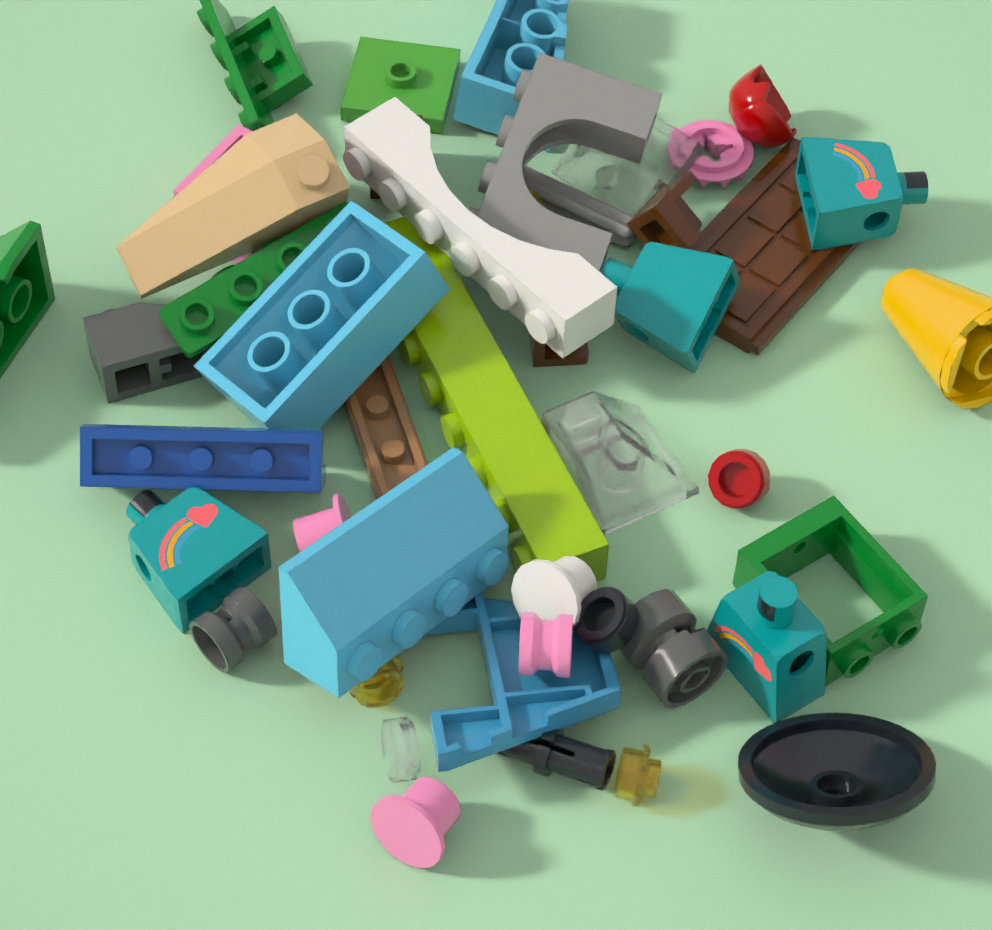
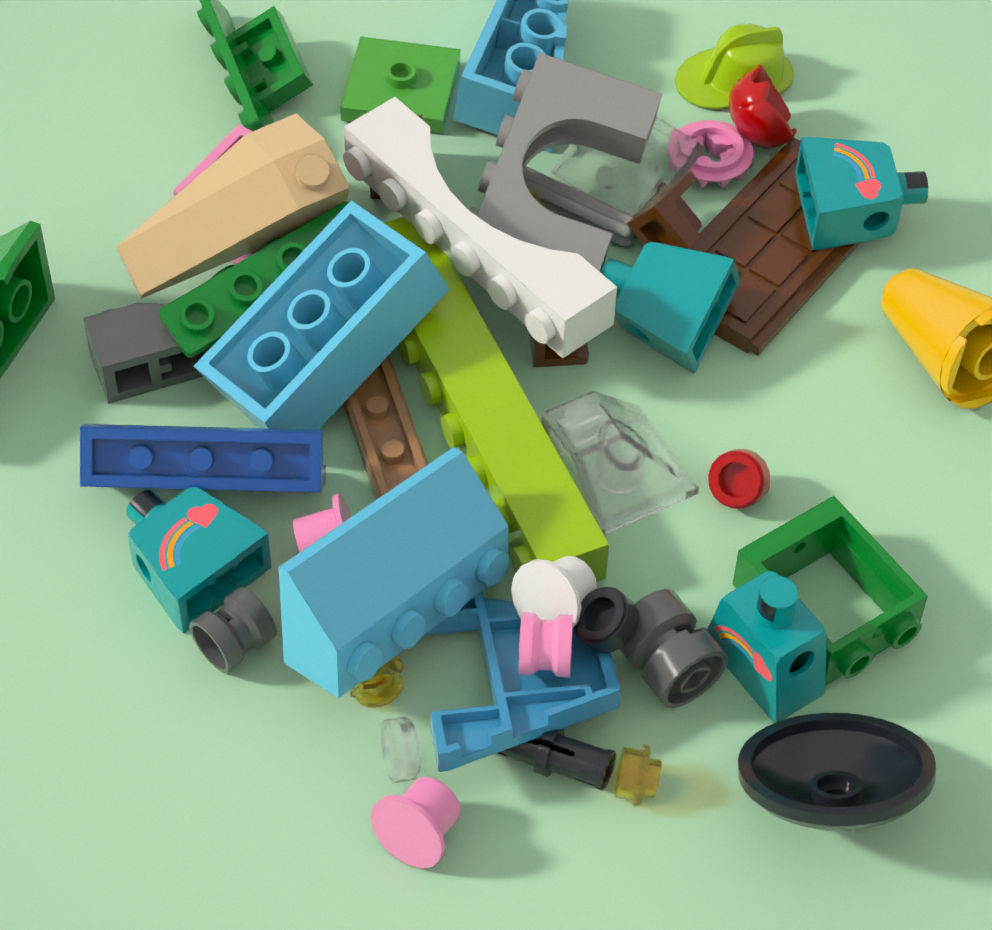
(710, 74): none -> lime piece

